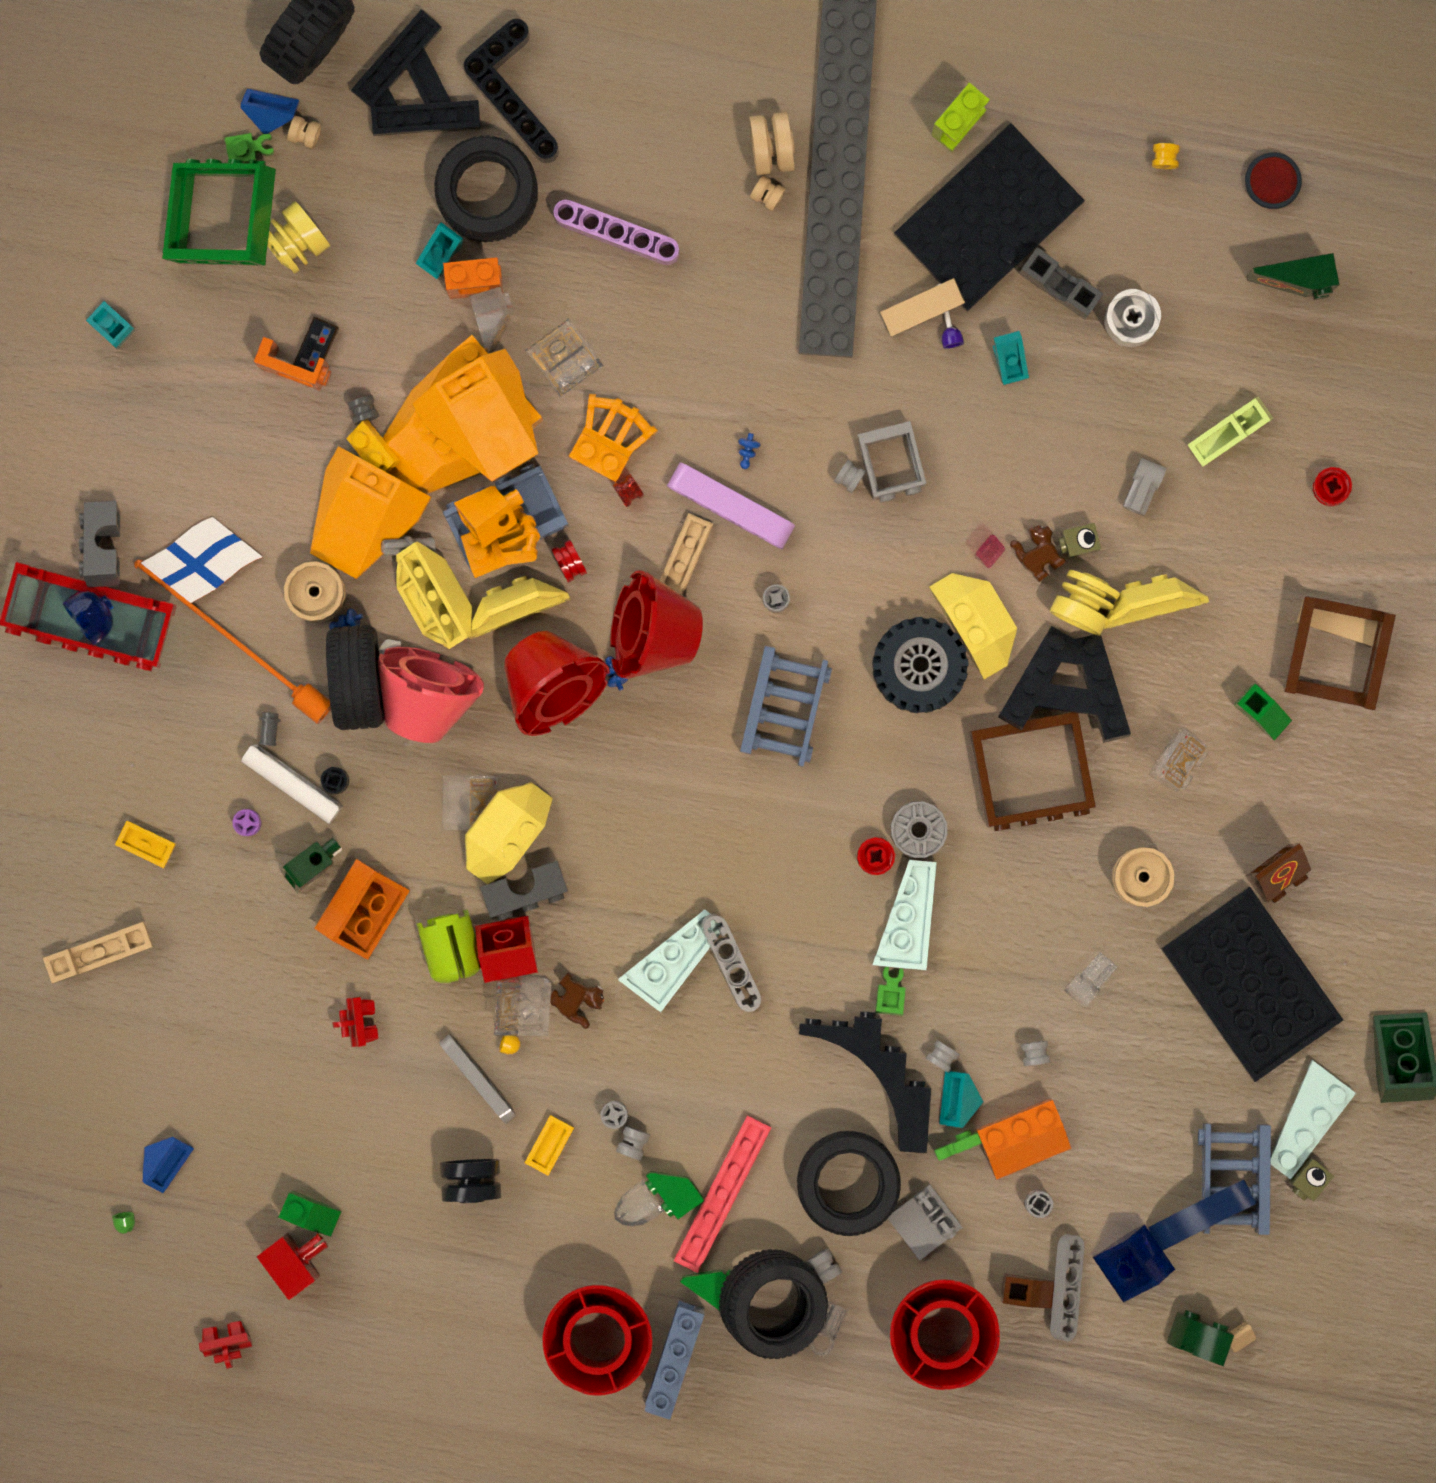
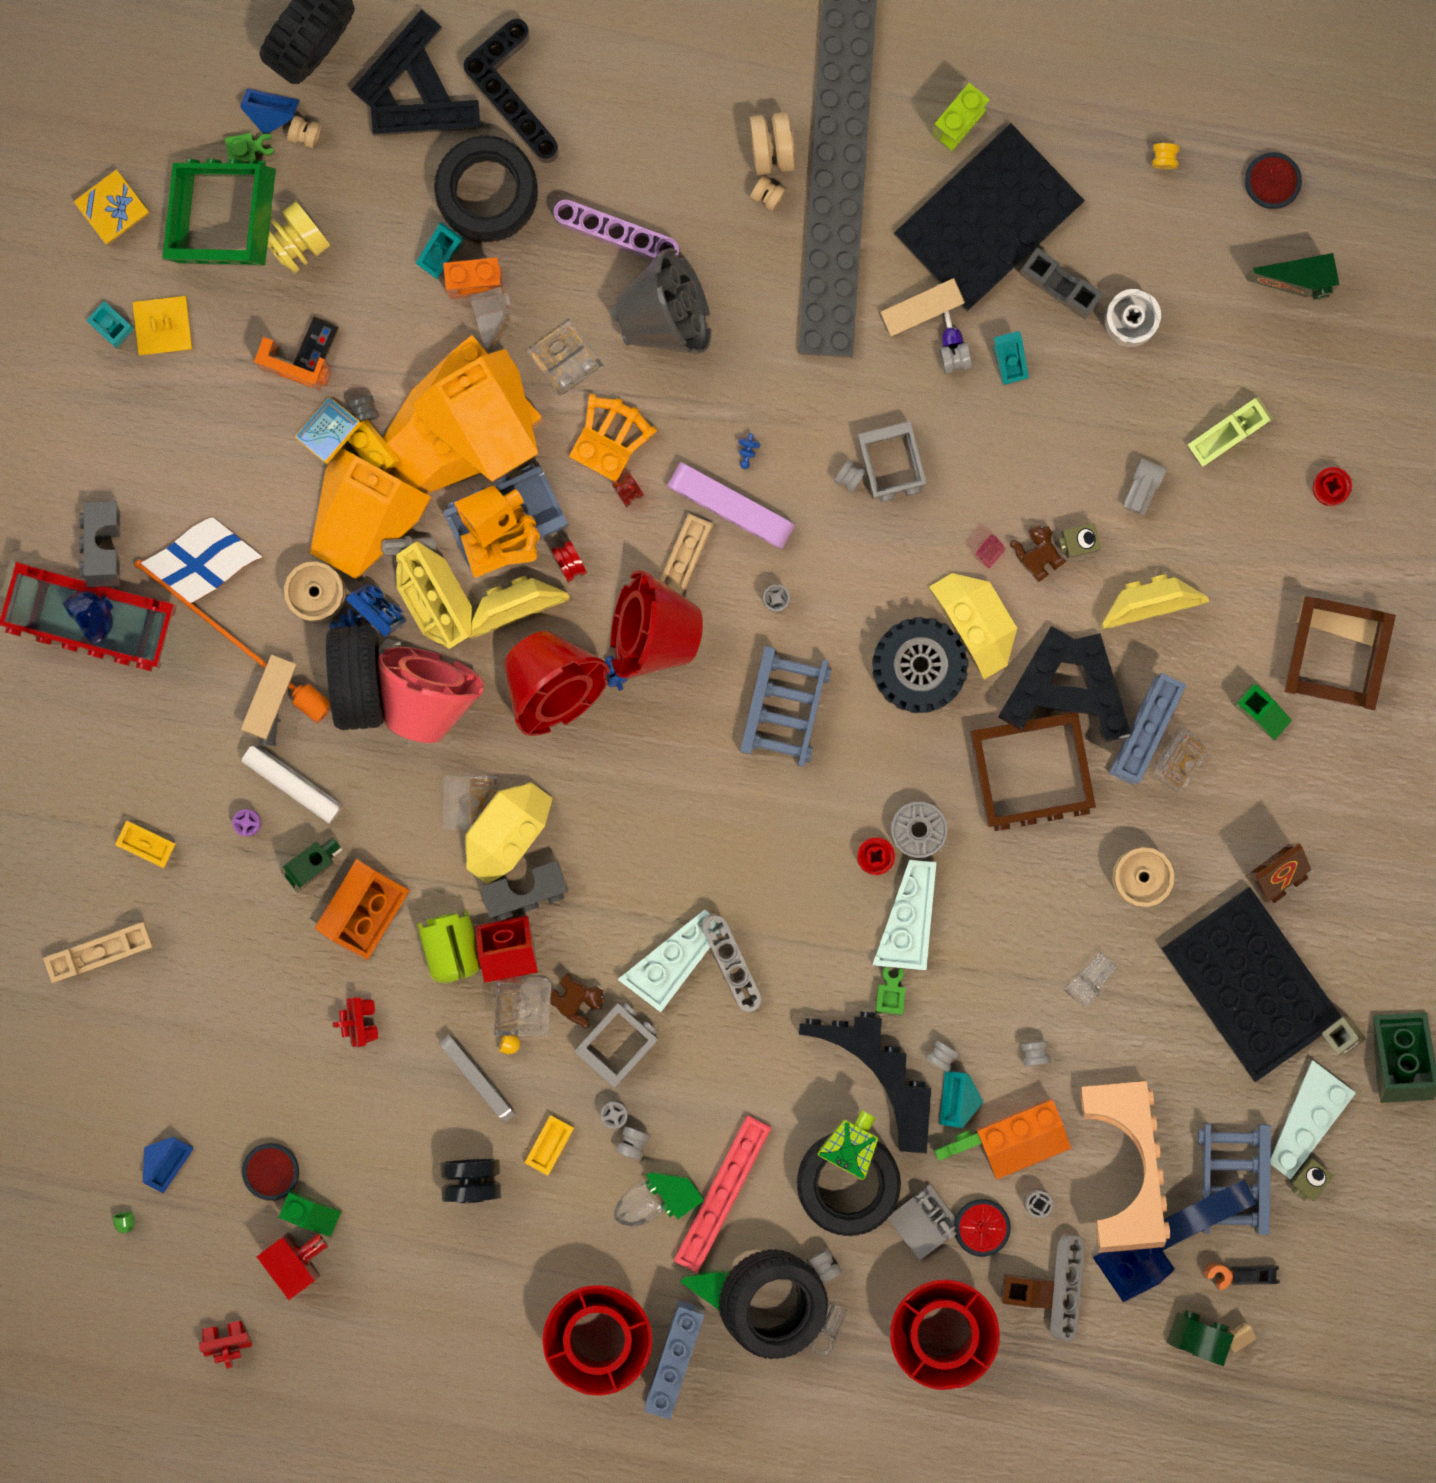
(111, 207): none -> yellow tile
(162, 325): none -> yellow piece
(268, 697): none -> tan tile
(270, 1171): none -> clear red wheel
(327, 430): none -> piece
(335, 780): black wheel -> none
(376, 609): none -> blue tile
(597, 1064): none -> light grey window
(664, 307): none -> dark grey cone
(851, 1145): none -> torso
(955, 358): none -> light grey wheel
(982, 1227): none -> red wheel
(1084, 602): light yellow wheel -> none
(1129, 1110): none -> light nougat arch
(1147, 729): none -> sand blue fence
(1241, 1274): none -> black piece
(1344, 1036): none -> olive brick

